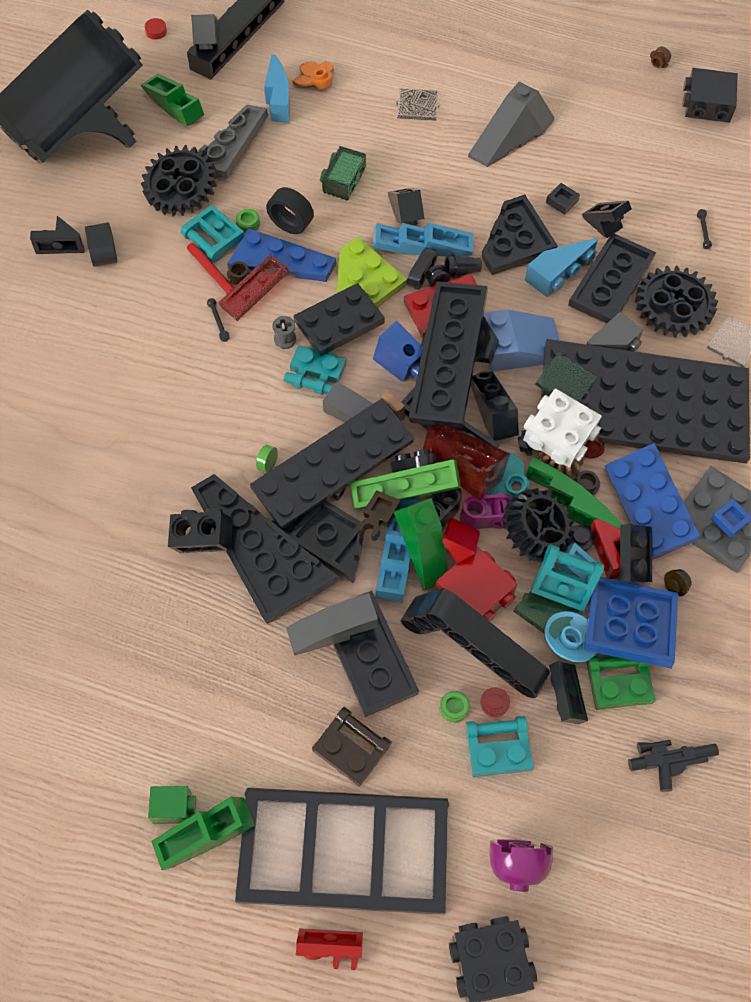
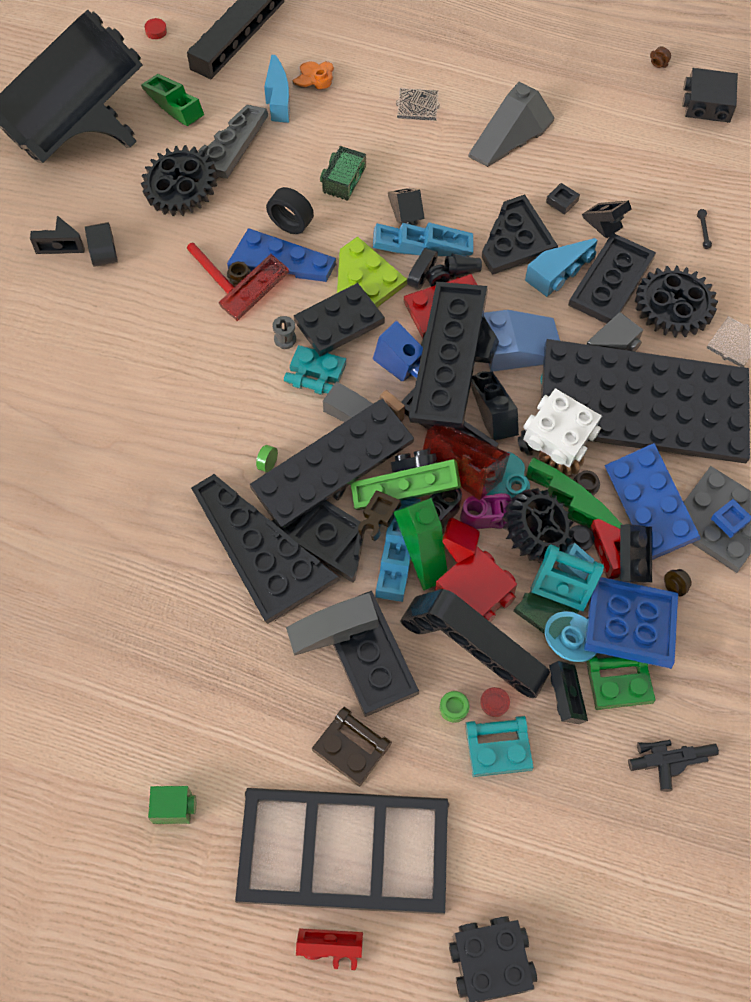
(200, 537): black brick -> none
(203, 832): green slope -> none
(205, 31): dark grey slope -> none
(217, 227): teal plate -> none
(223, 335): black hinge -> none
(248, 219): bright green tile -> none
(520, 862): magenta cylinder -> none
(566, 377): clear green piece -> none
(594, 449): clear red plate -> none

